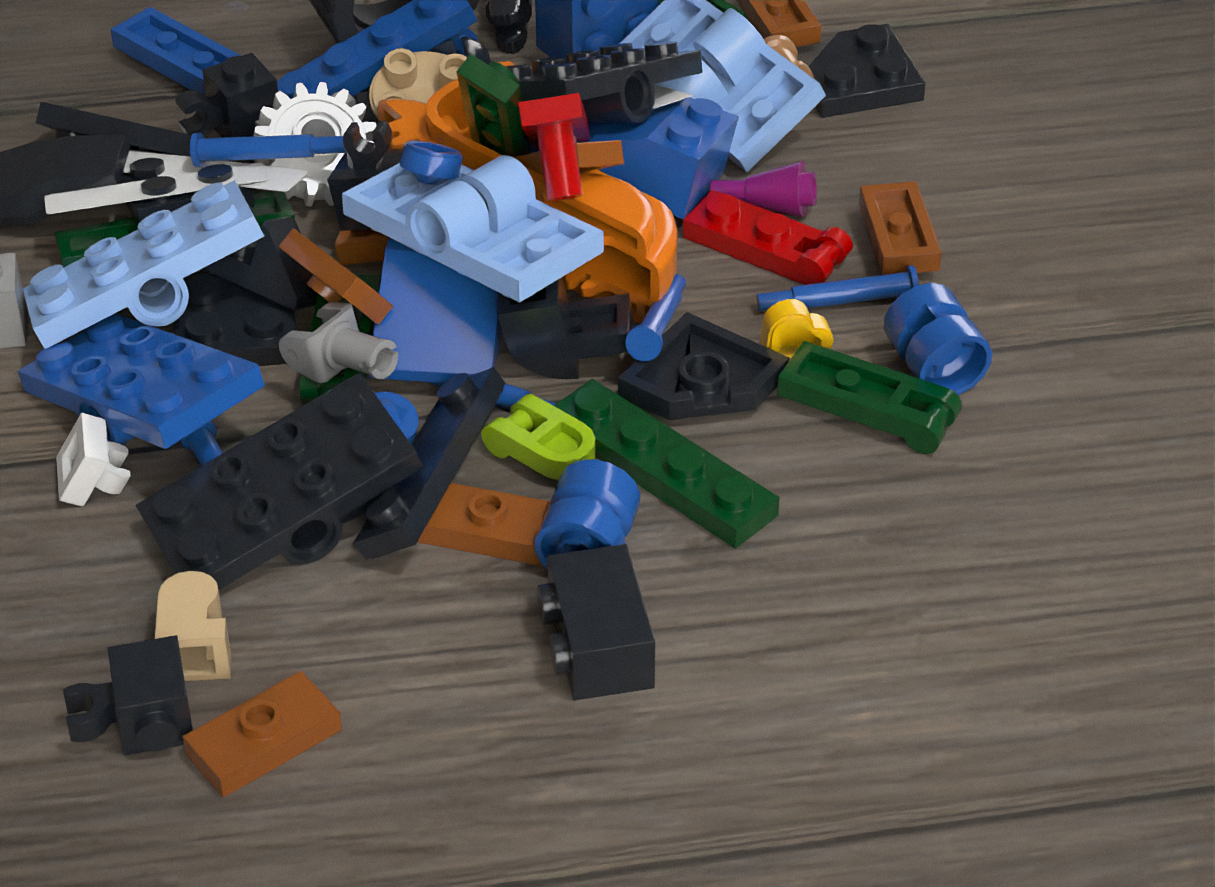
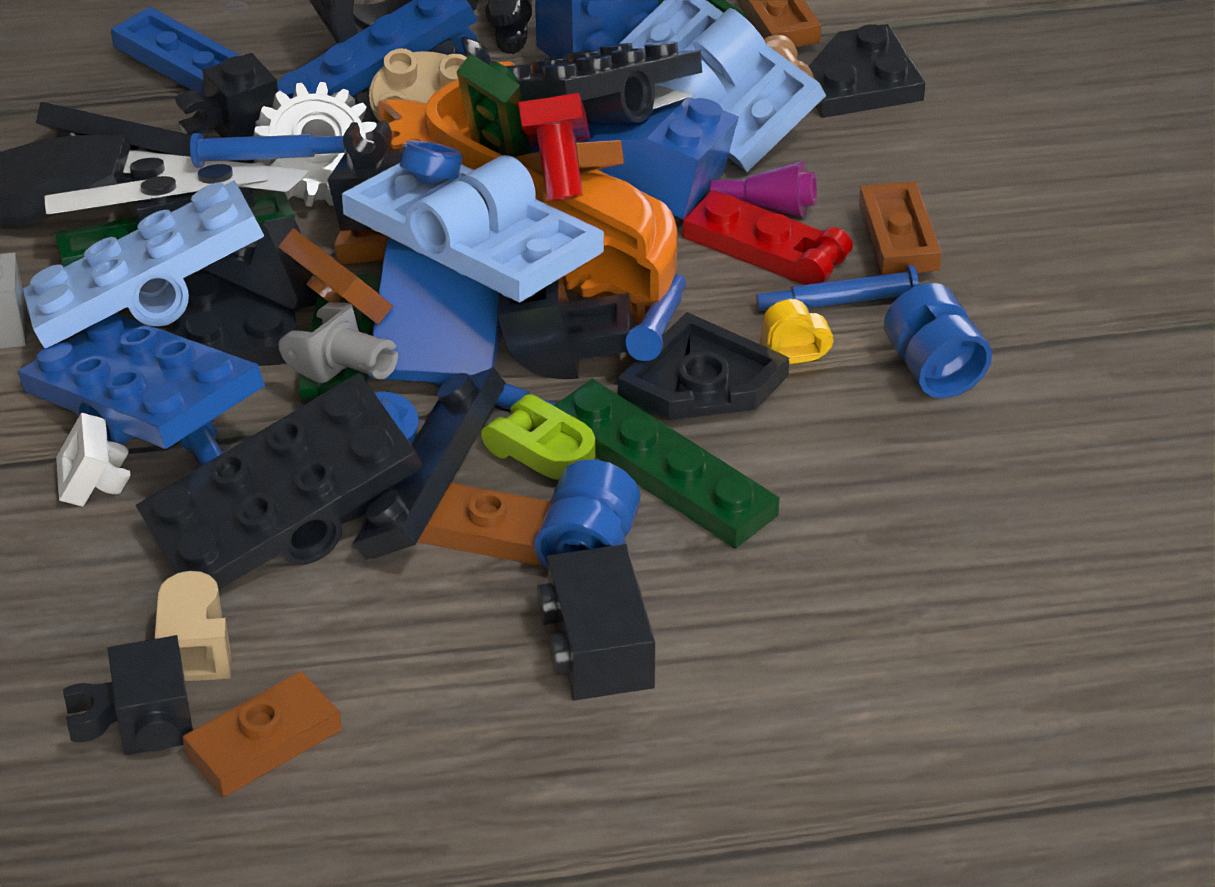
(870, 395): dark green plate -> none

